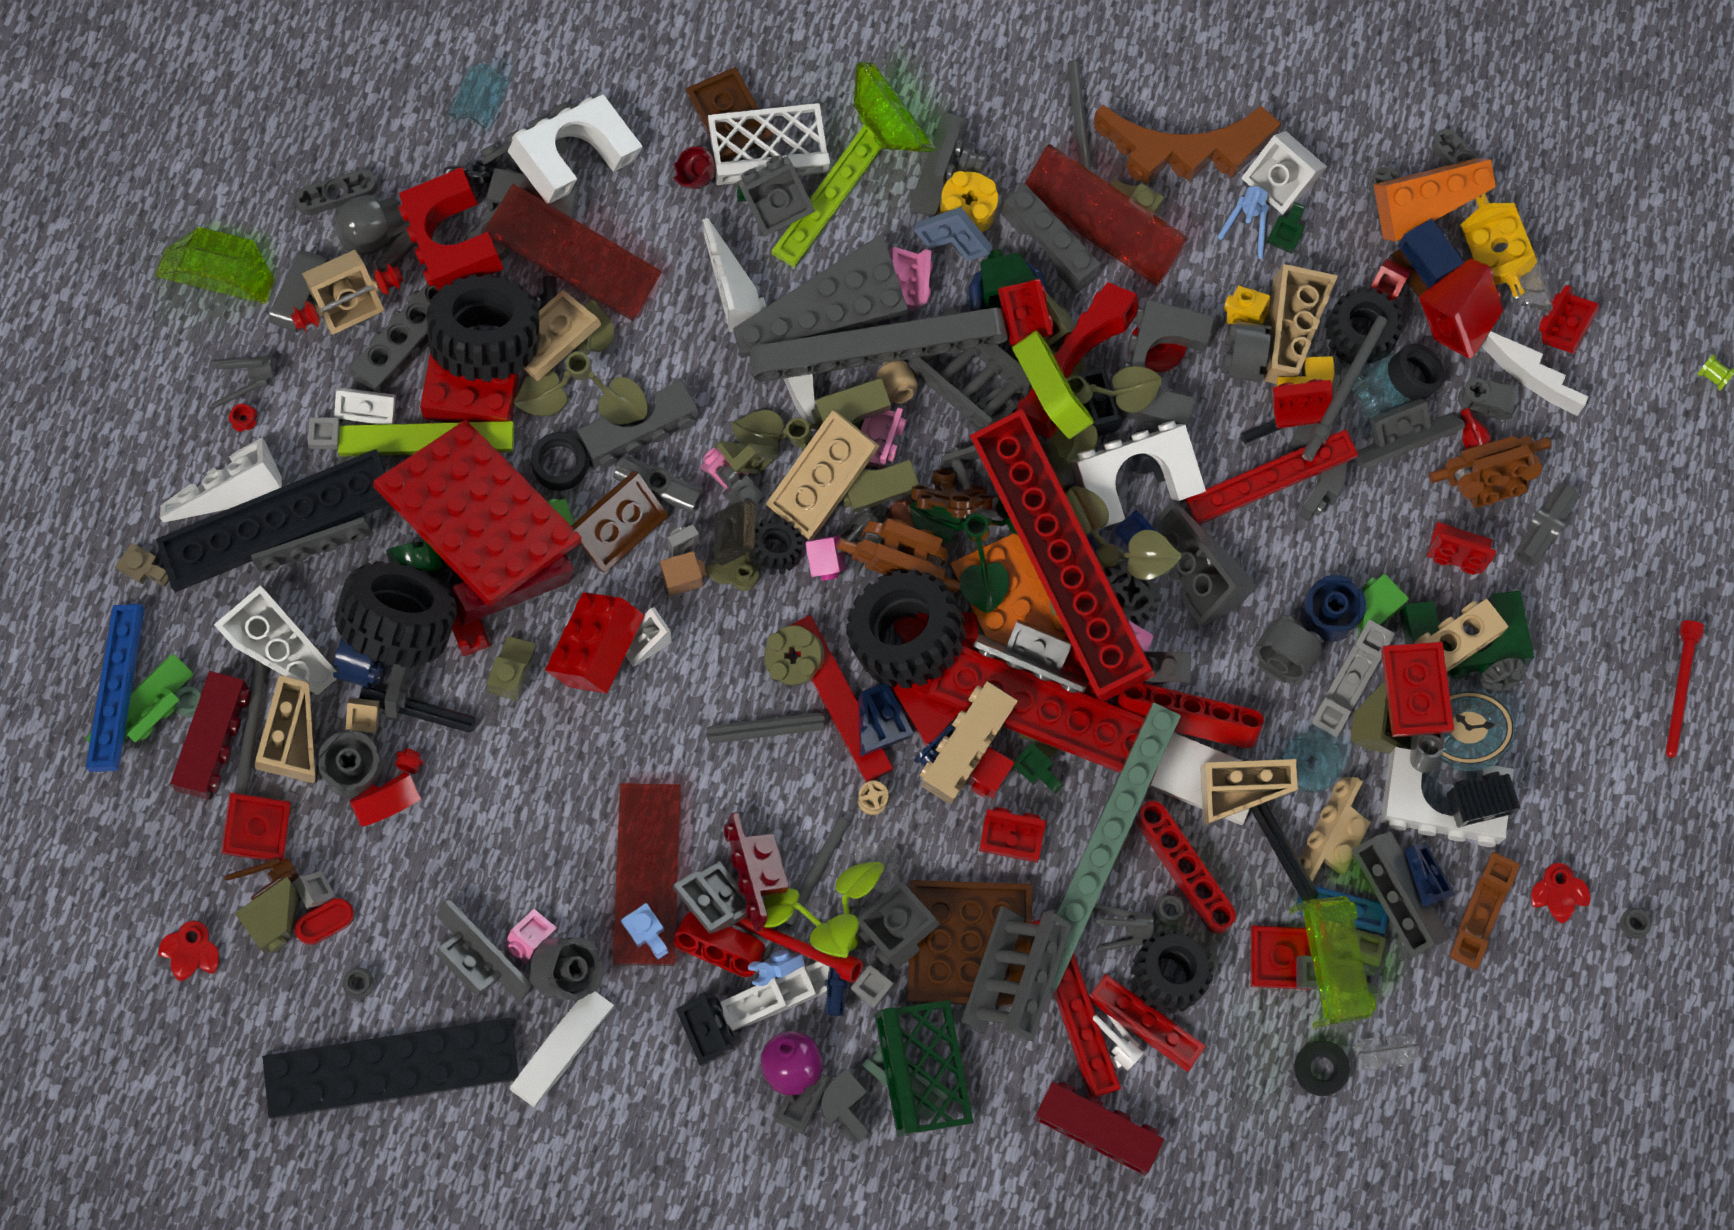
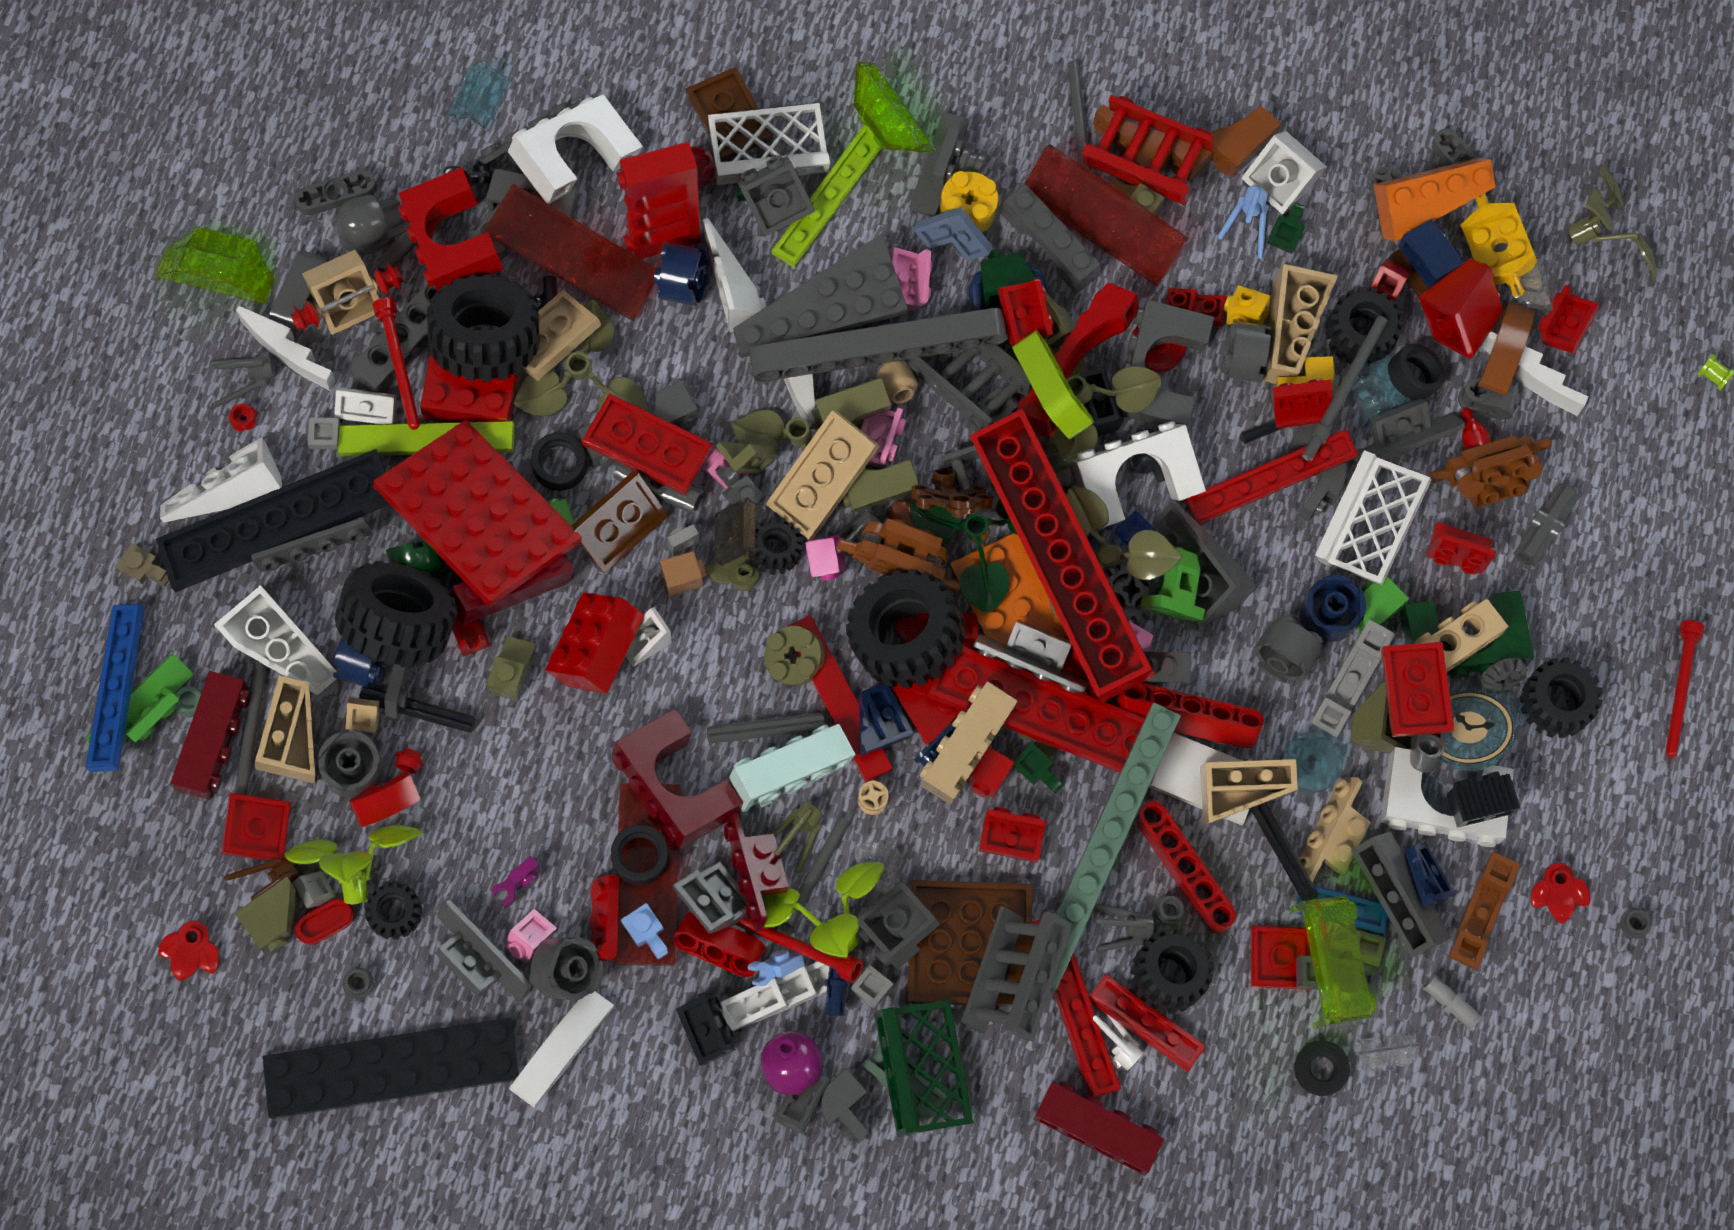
(280, 342): none -> white slope
(348, 866): none -> lime plant
(380, 897): none -> black tyre
(386, 311): none -> red piece
(522, 876): none -> magenta plate
(605, 916): none -> red plate
(623, 838): none -> black tyre
(647, 444): none -> red tile
(660, 199): none -> red fence
(681, 817): none -> dark red arch
(682, 274): none -> dark blue brick
(790, 766): none -> light aqua wedge
(803, 820): none -> olive plant
(1125, 167): none -> red fence
(1175, 601): none -> bright green tile
(1205, 304): none -> red slope
(1348, 514): none -> white fence
(1452, 1002): none -> light grey pin
(1507, 348): none -> dark orange slope
(1577, 682): none -> black tyre
(1590, 226): none -> olive plant

